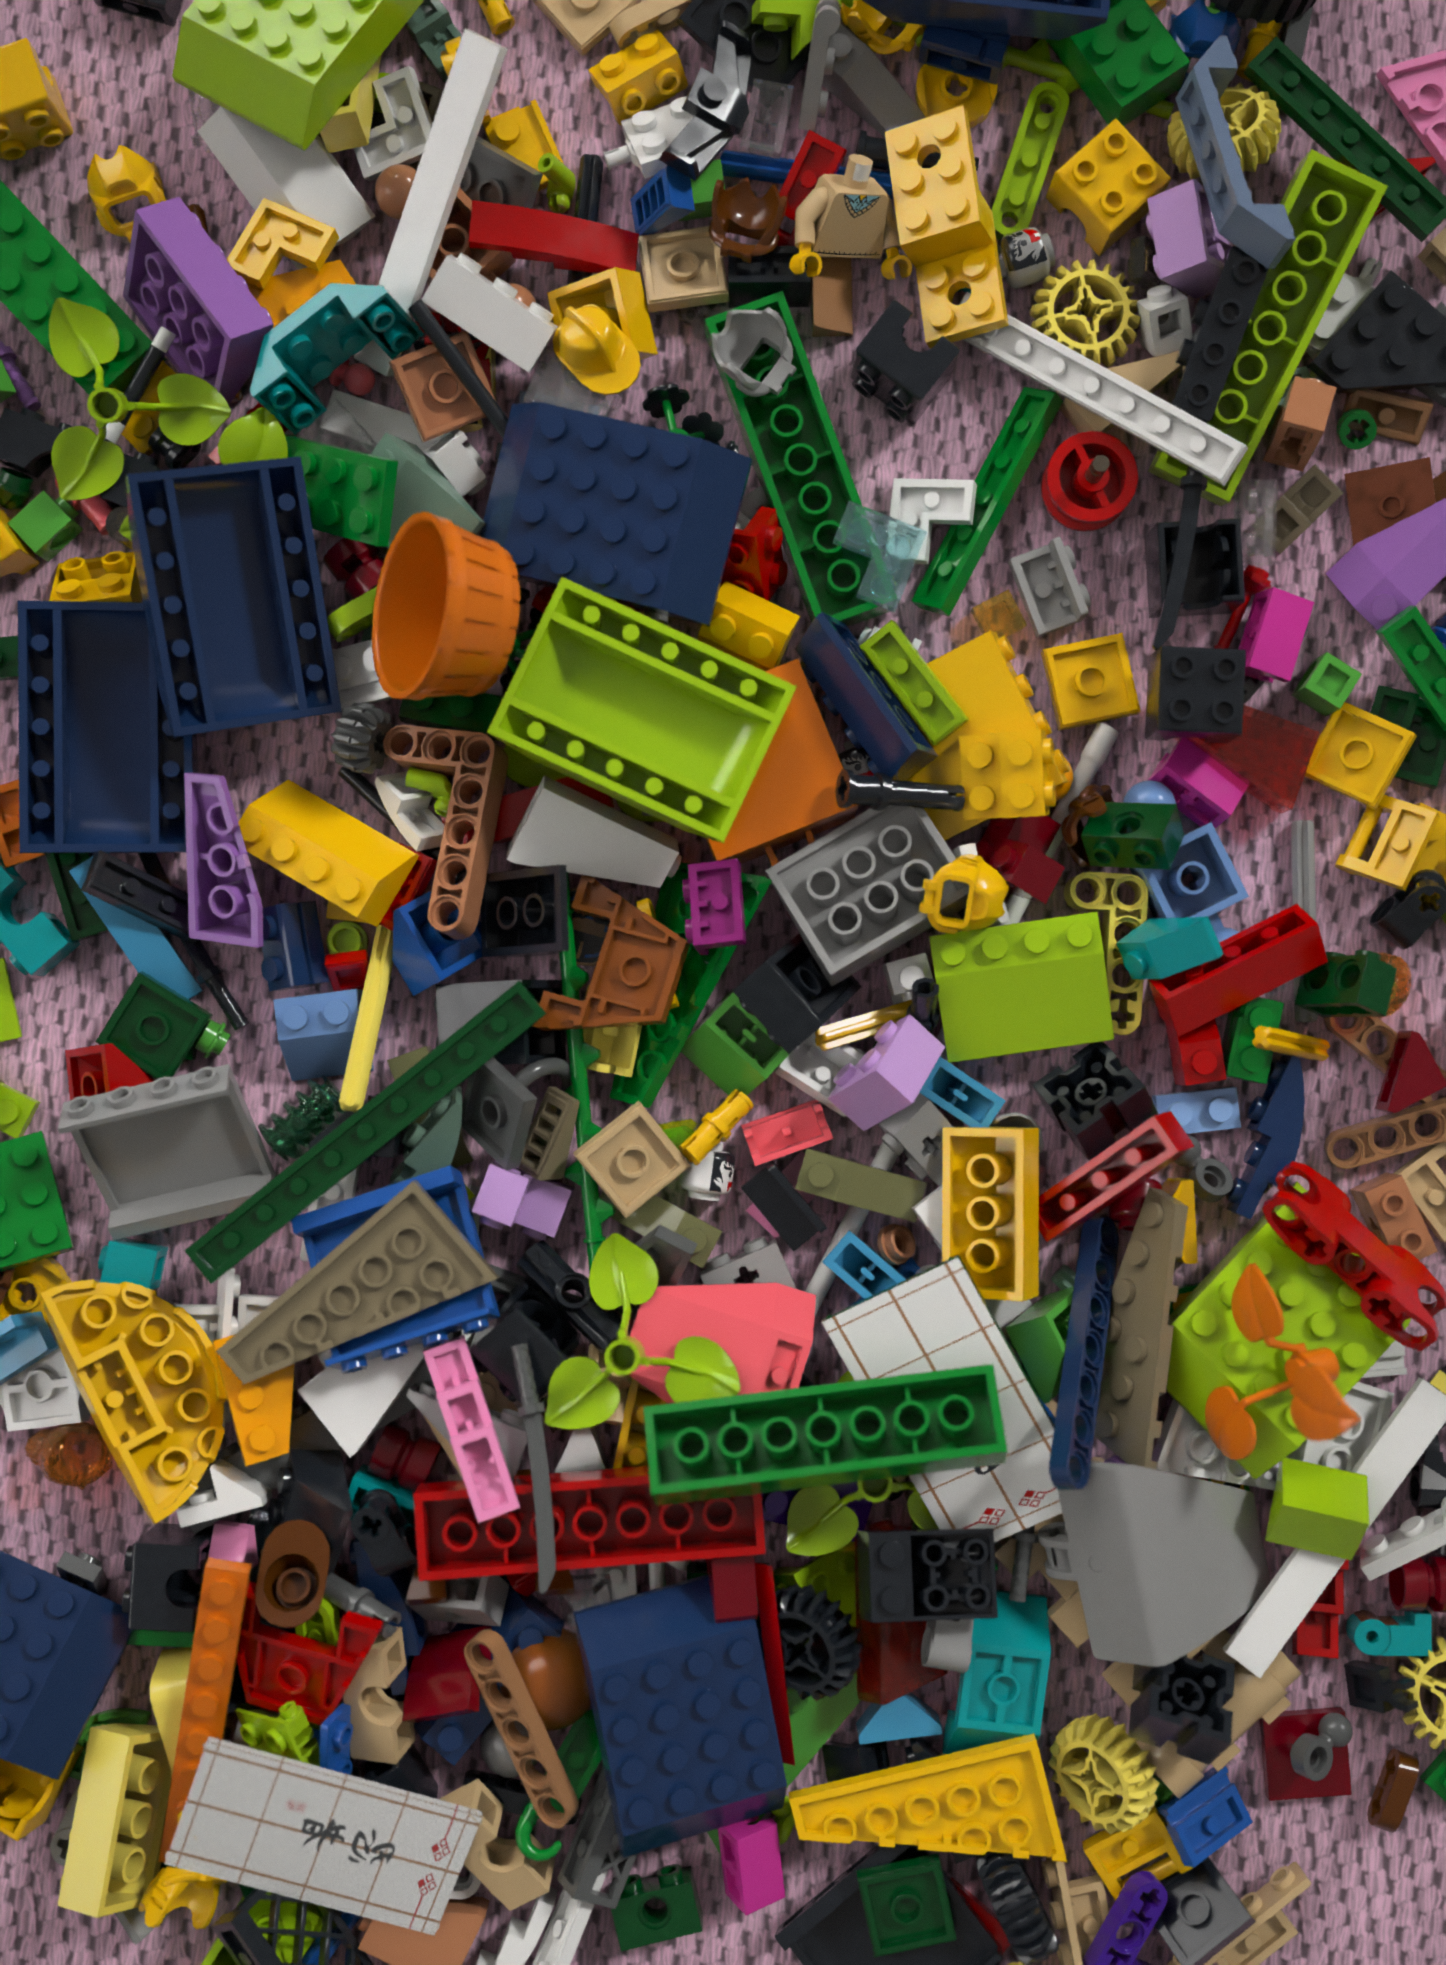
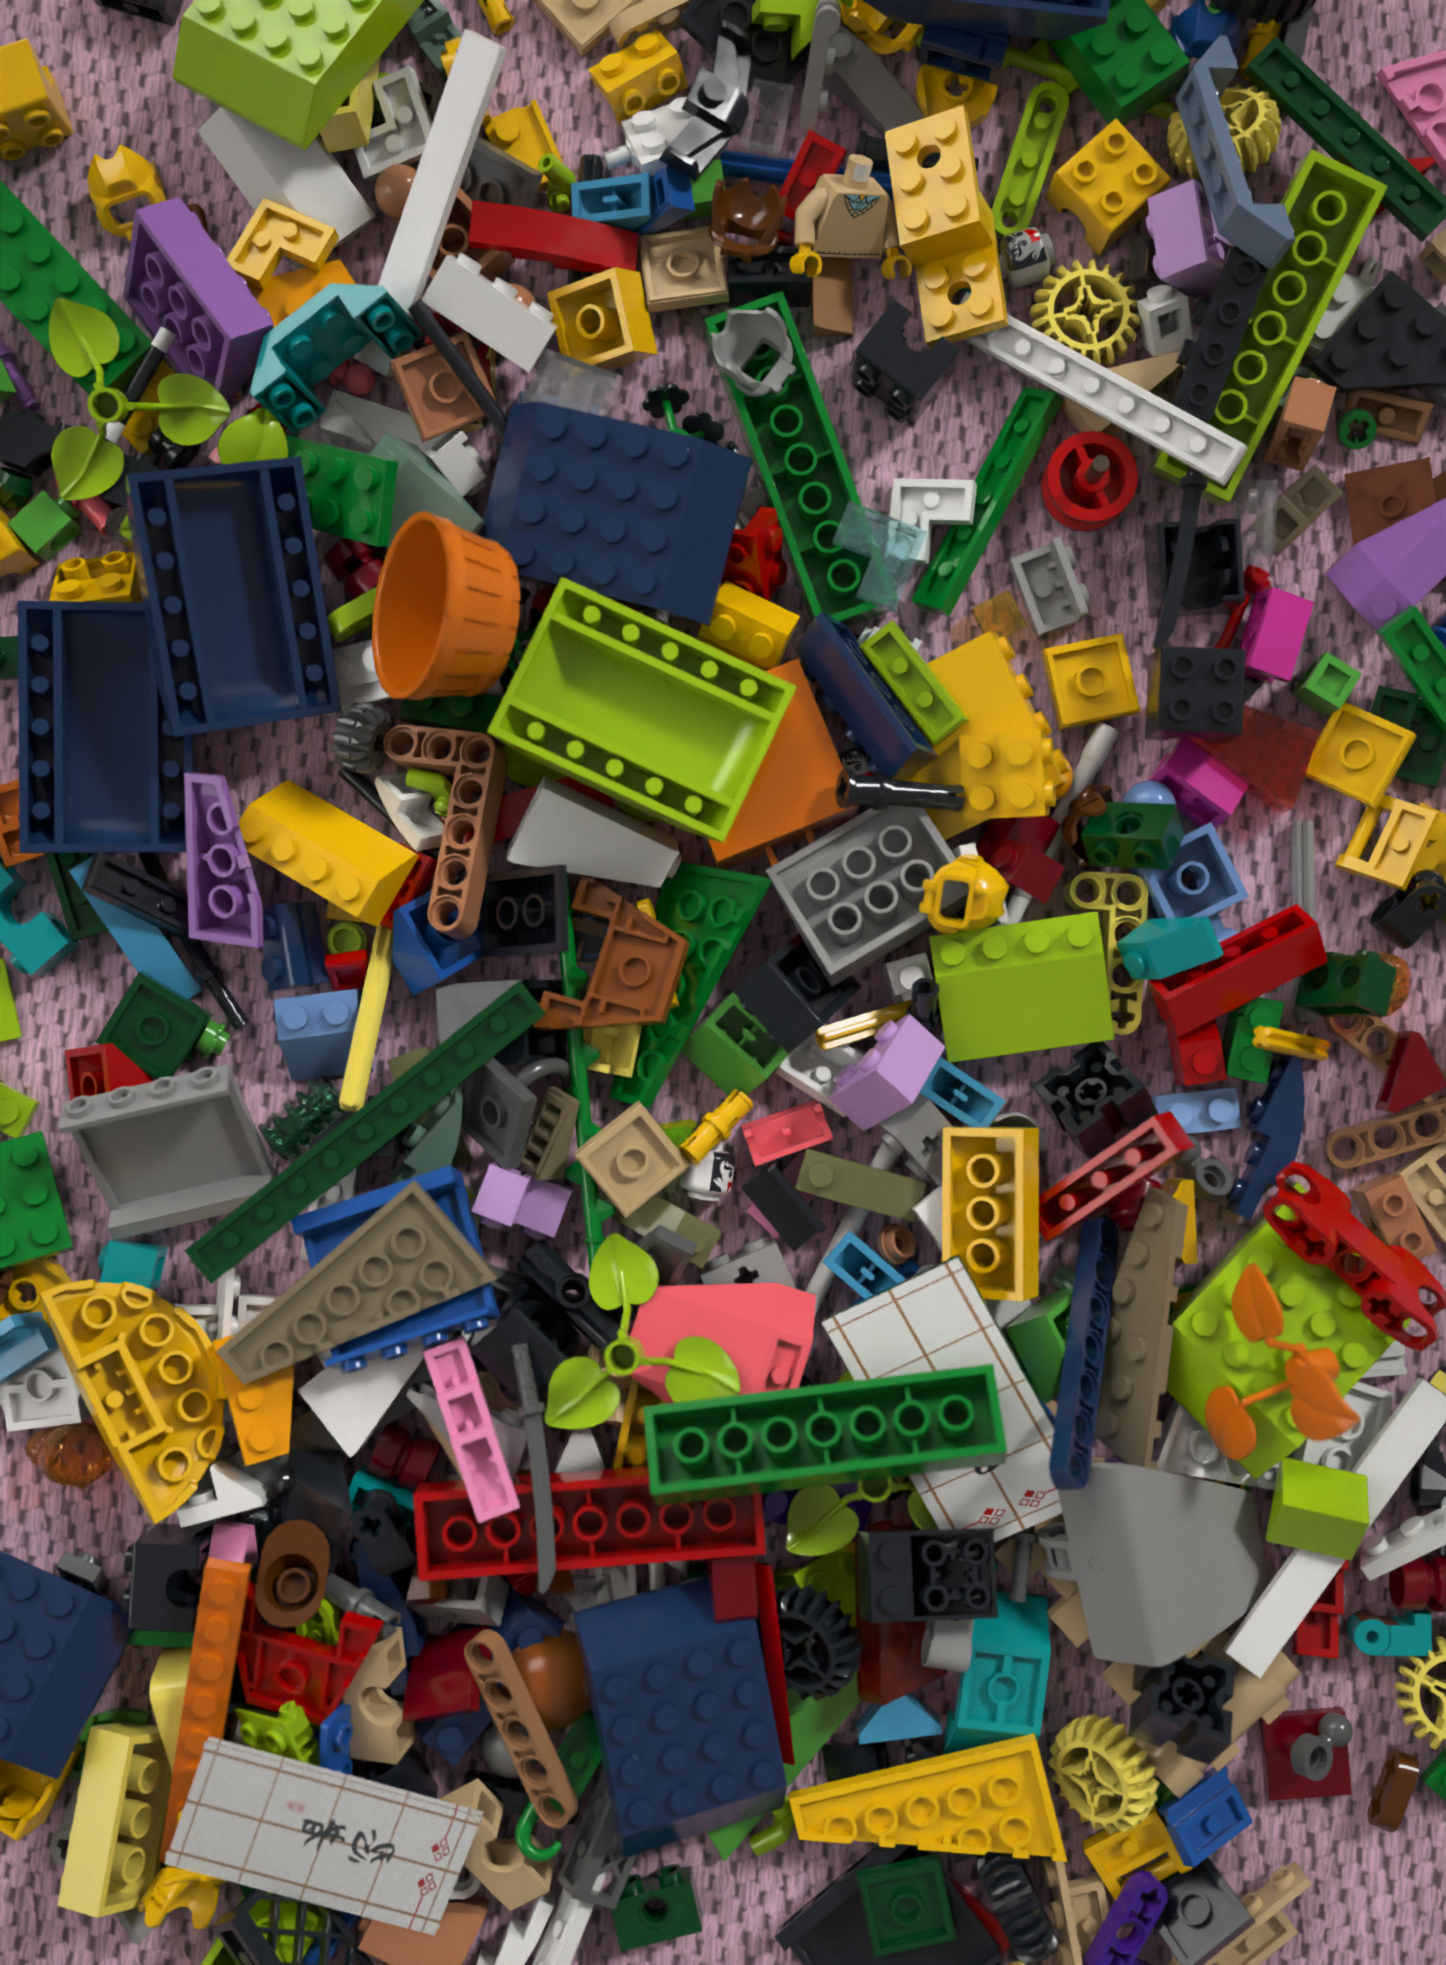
(596, 351): yellow piece -> none
(614, 201): none -> dark azure slope
(715, 904): magenta bracket -> none
(751, 1863): dark pink hinge -> none
(1372, 1688): black plate -> none

